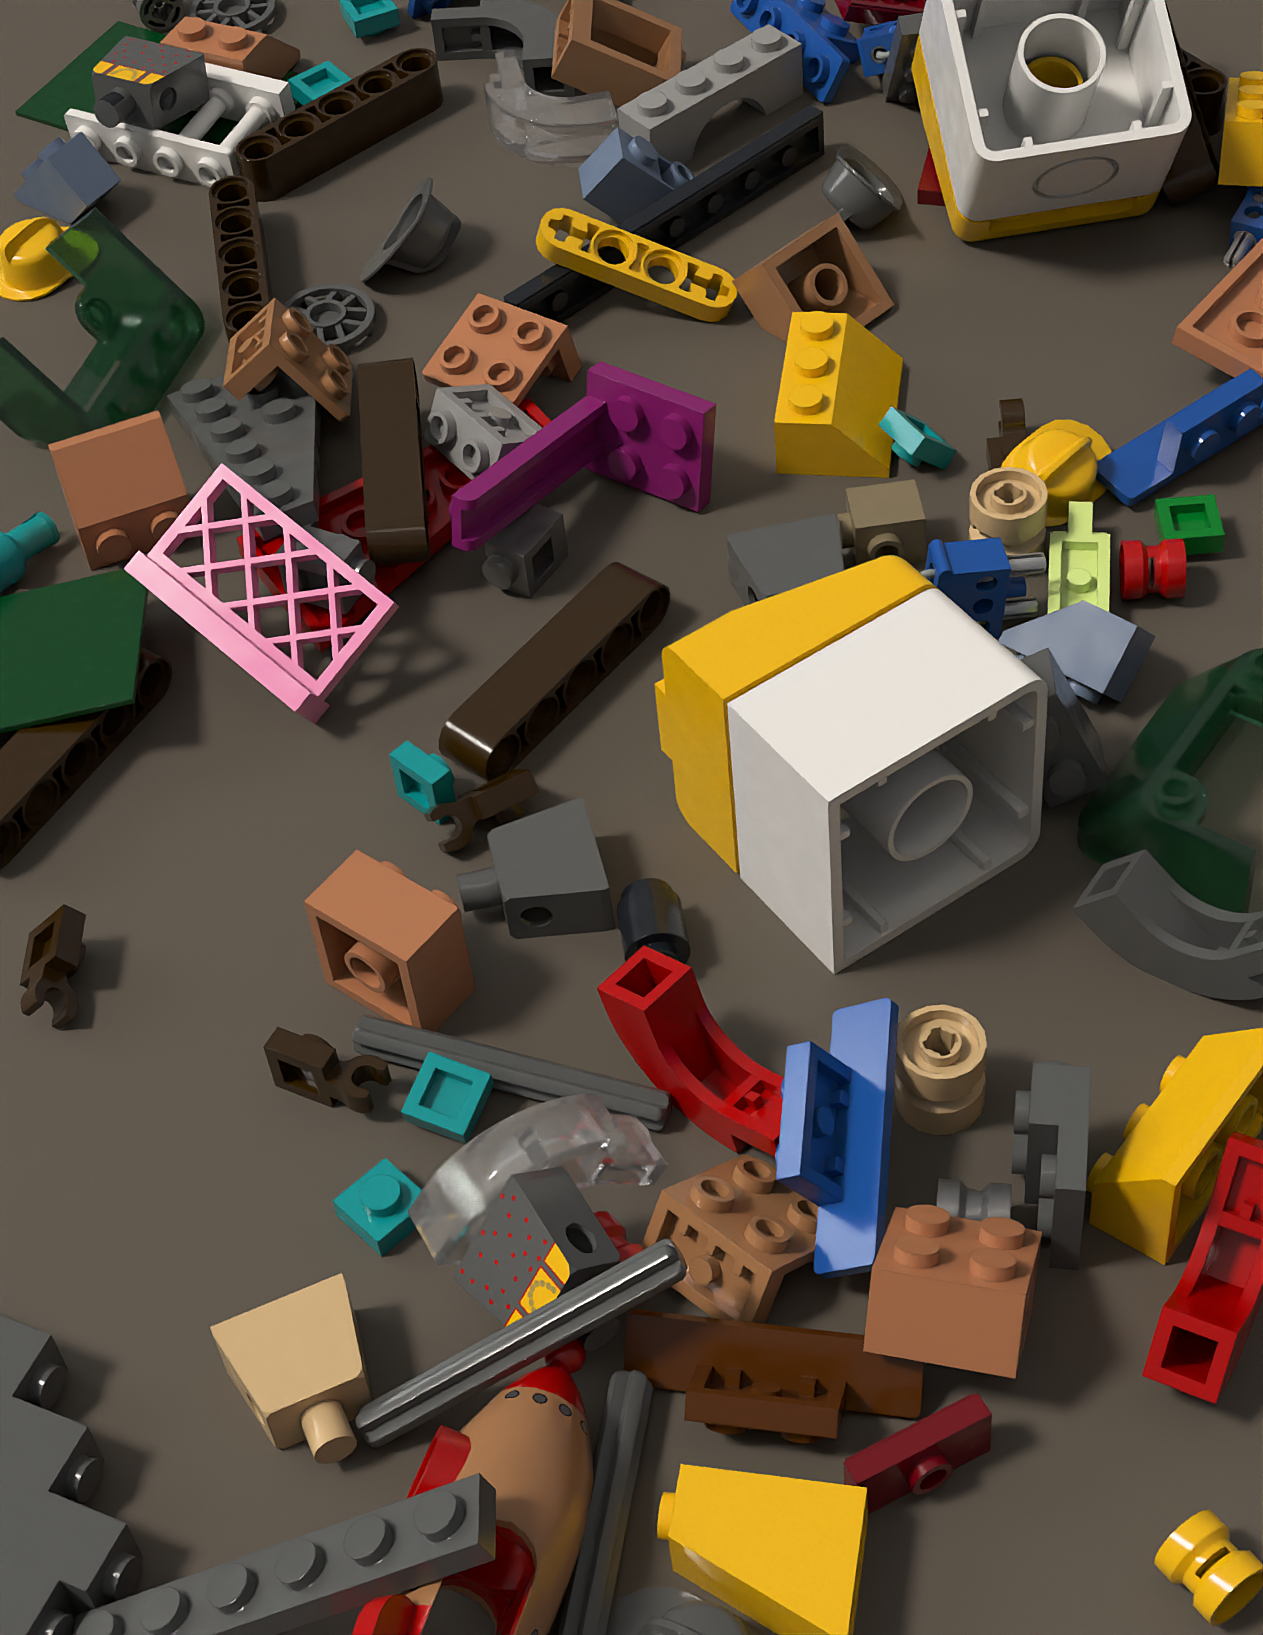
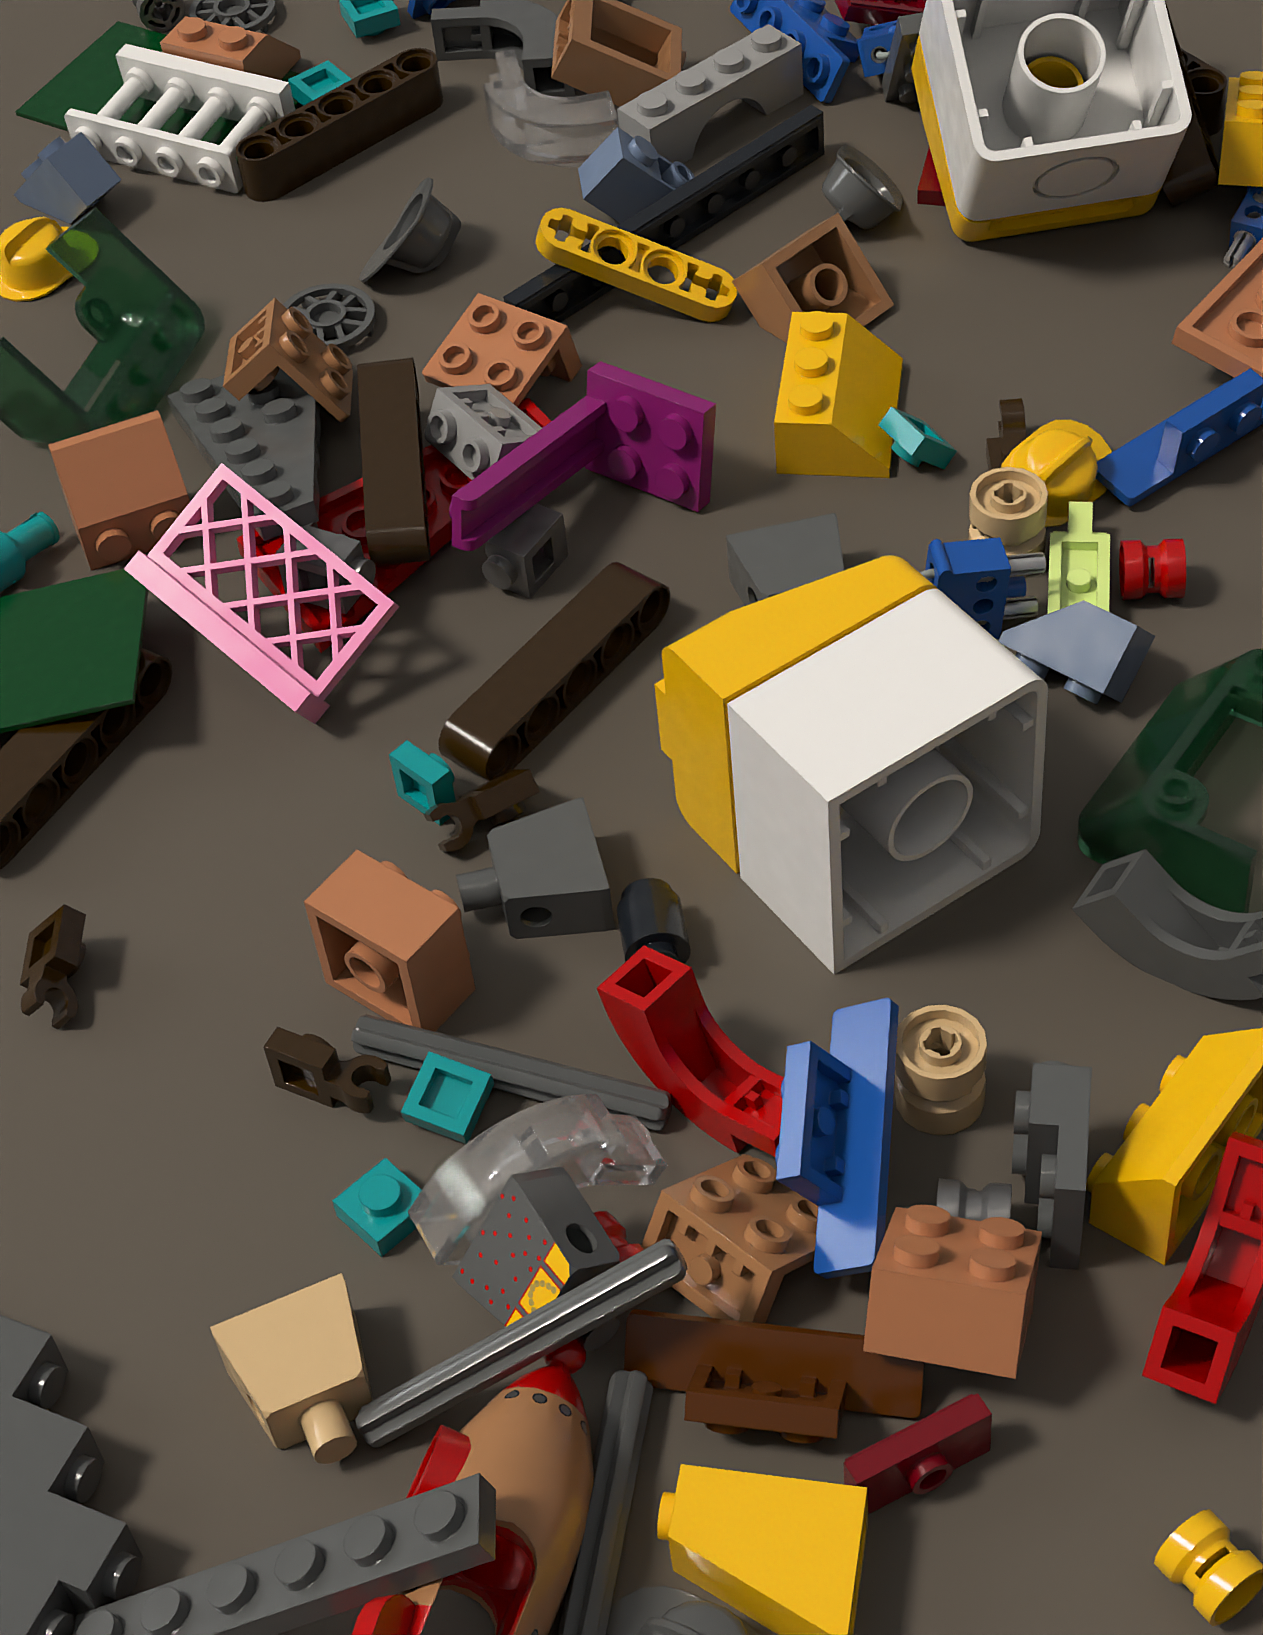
(148, 84): dark grey torso -> none
(239, 251): dark brown beam -> none
(884, 522): dark tan brick -> none
(1072, 746): dark grey brick -> none
(1193, 519): green plate -> none

